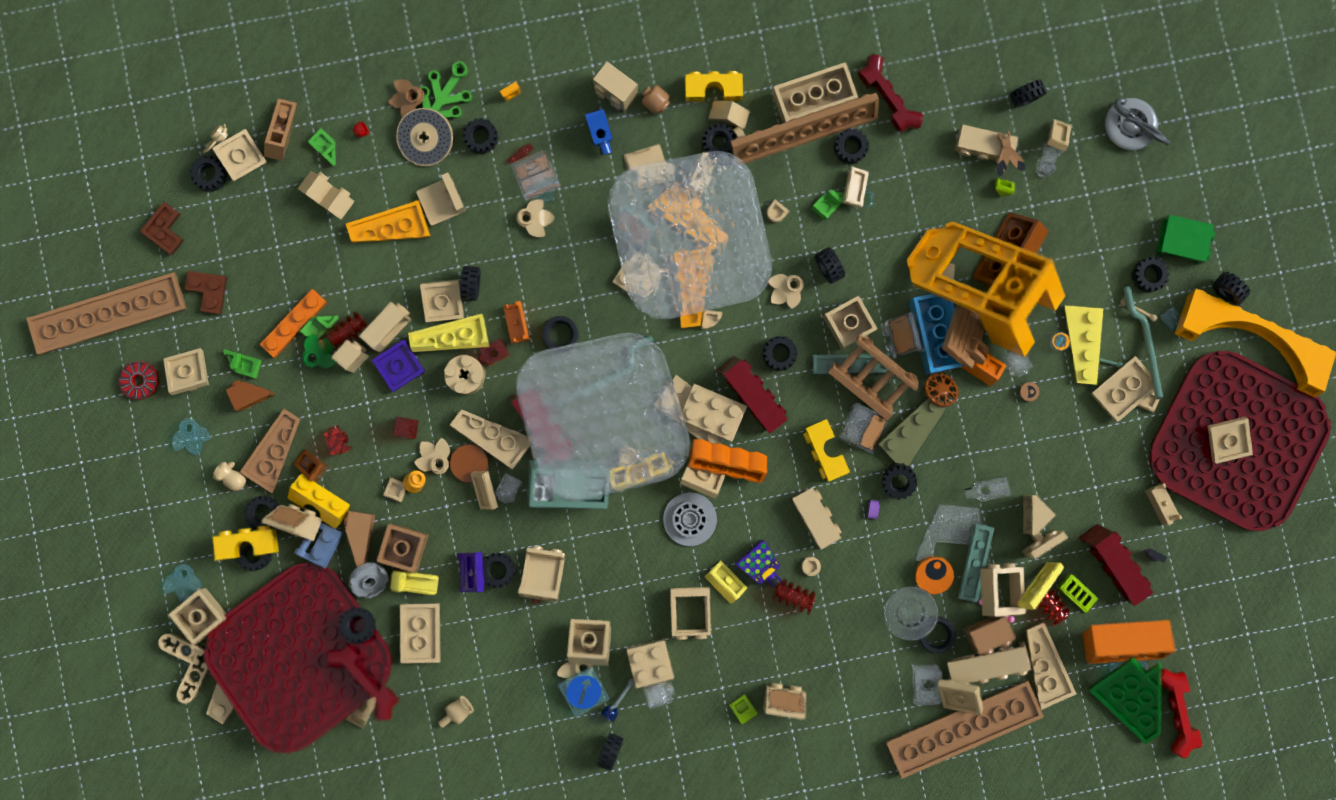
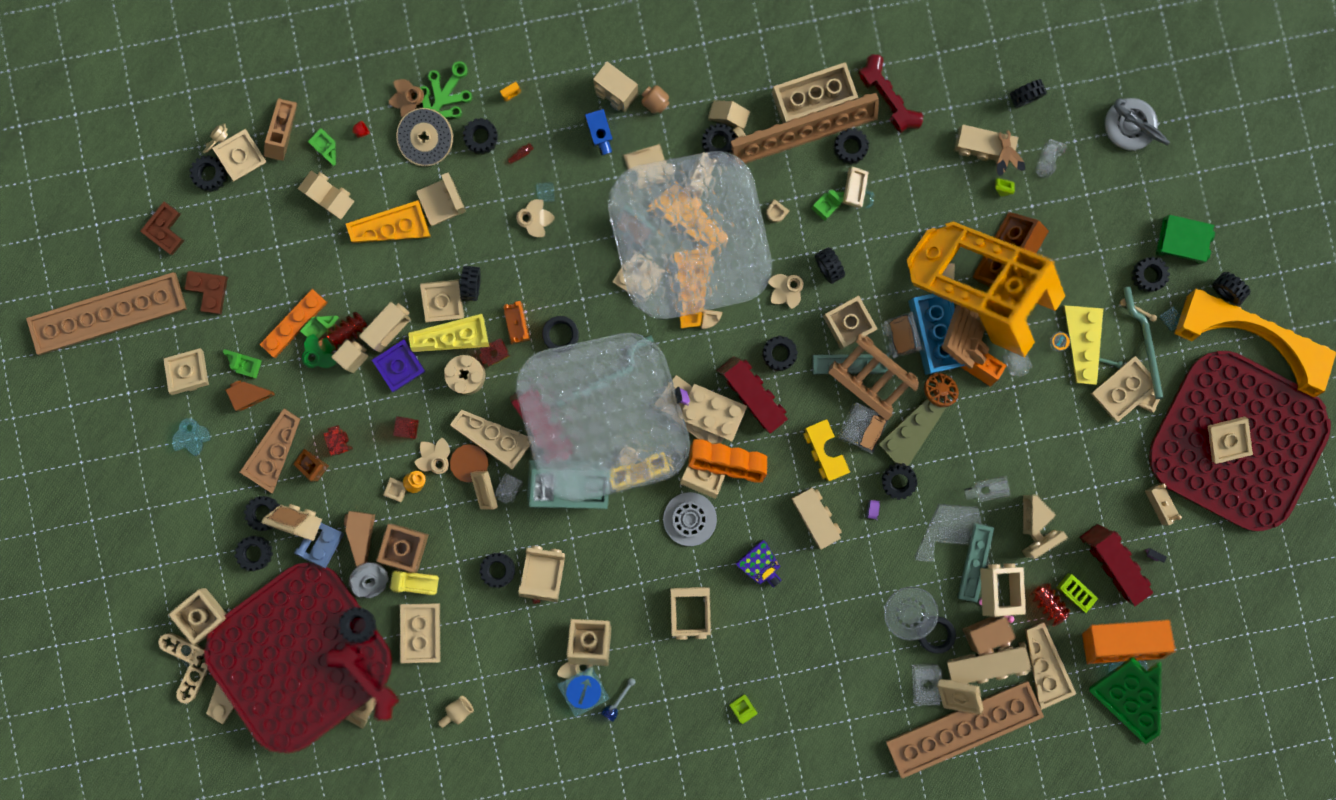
(128, 376): tile -> none
(182, 585): clear light blue plate -> none
(228, 544): yellow arch -> none
(232, 479): tan animal -> none
(329, 505): yellow arch -> none
(471, 572): dark purple plate -> none
(535, 175): clear slope -> none
(610, 751): black tyre -> none
(650, 663): tan brick -> none
(659, 693): clear brick -> none
(682, 396): none -> piece
(726, 582): light yellow slope -> none
(730, 85): yellow arch -> none
(785, 701): slope -> none
(795, 596): clear red piece -> none
(810, 566): tan tile -> none
(934, 575): orange tile -> none
(1029, 392): medium nougat tile -> none
(1040, 585): light yellow tile -> none
(1059, 135): tan tile -> none
(1188, 737): red plate -> none

